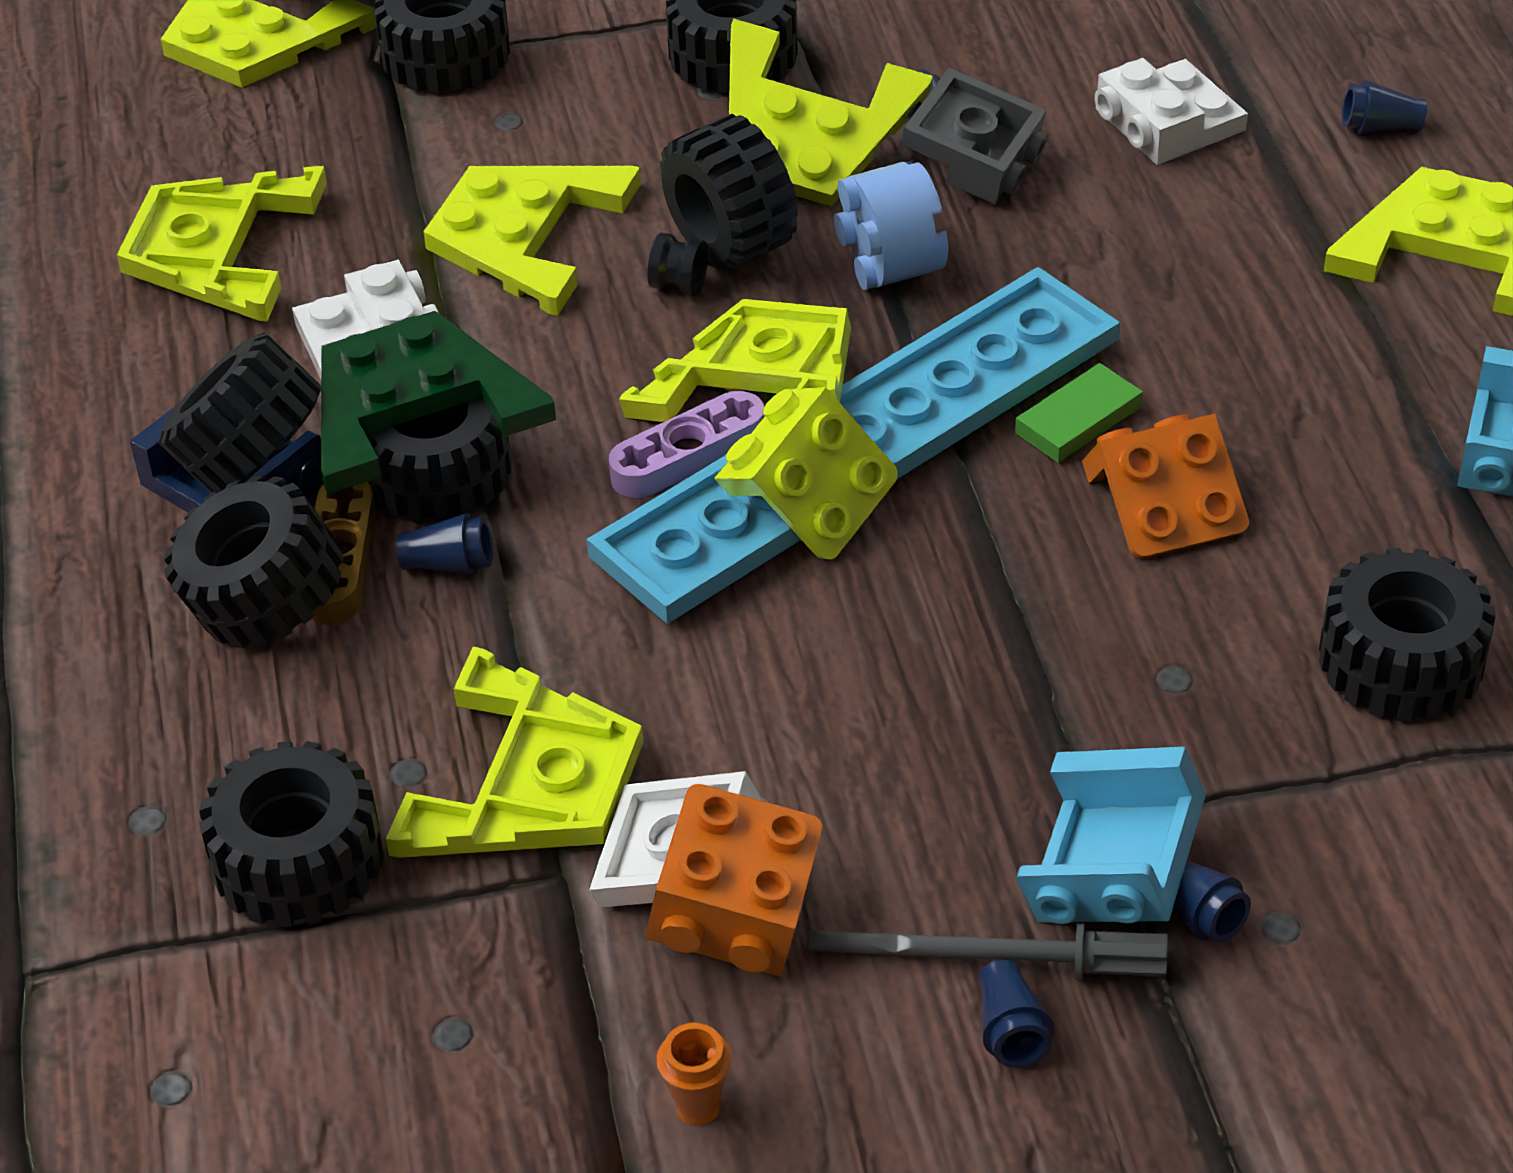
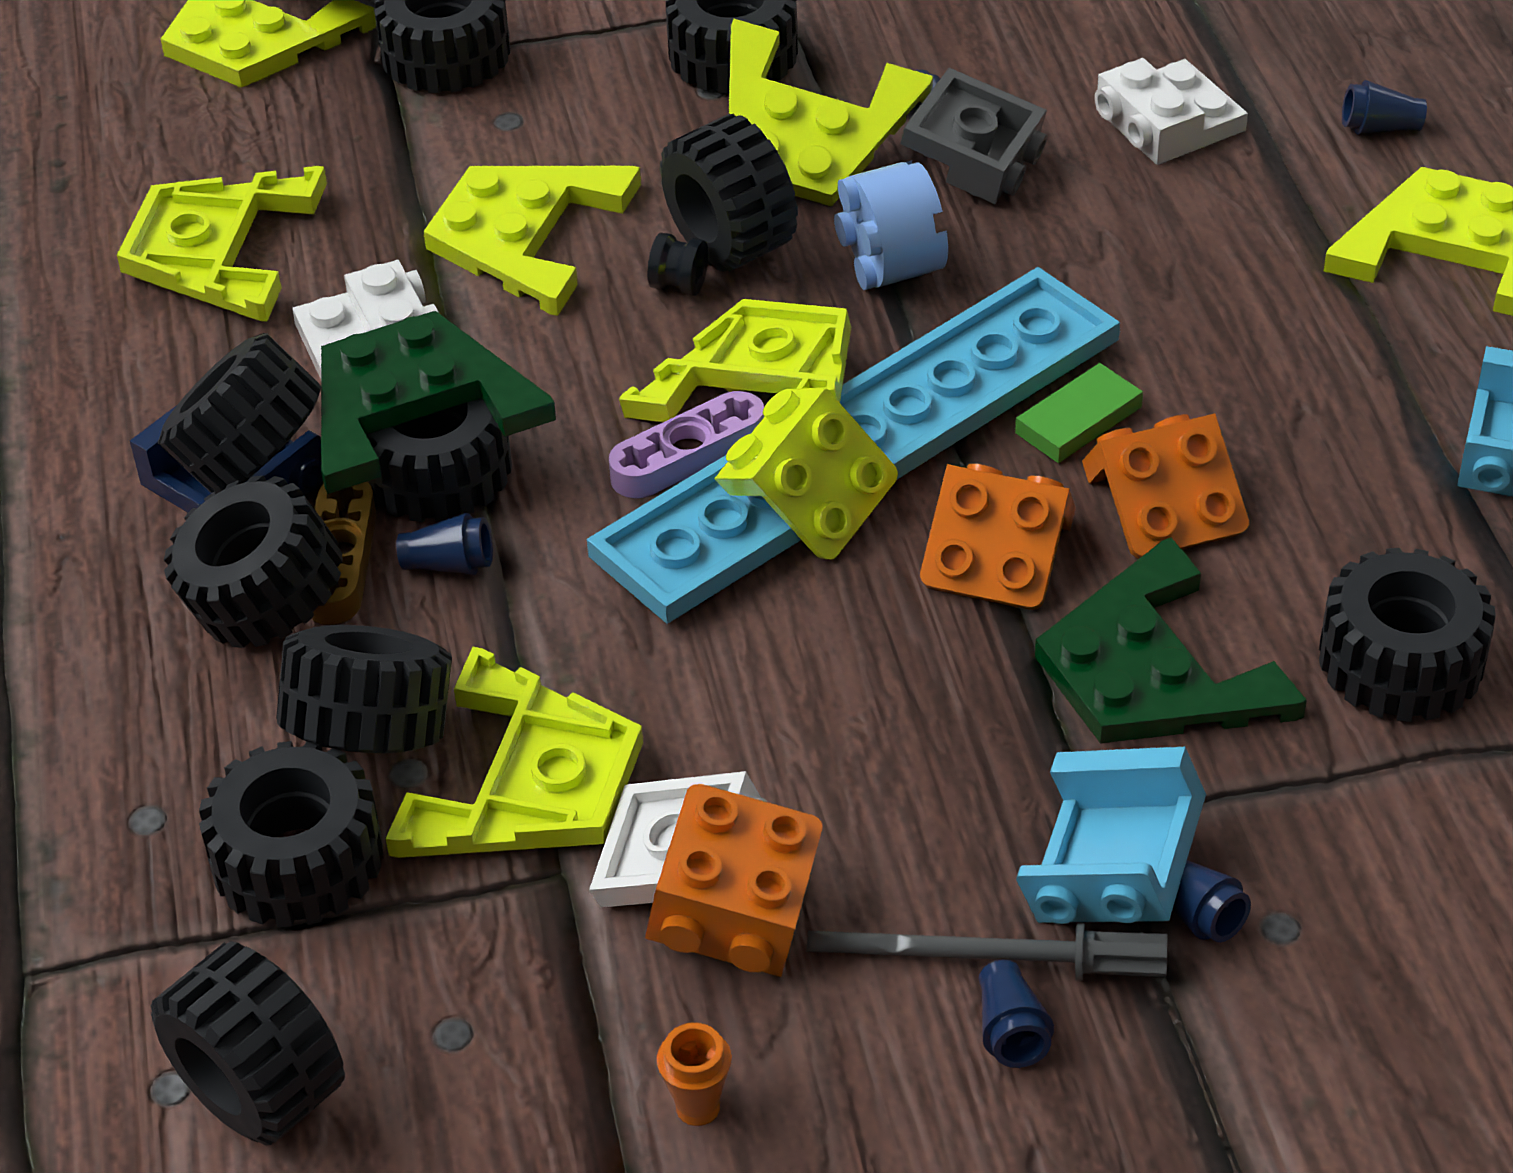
(248, 1042): none -> black tyre
(363, 688): none -> black tyre
(996, 535): none -> orange bracket
(1135, 675): none -> dark green wing

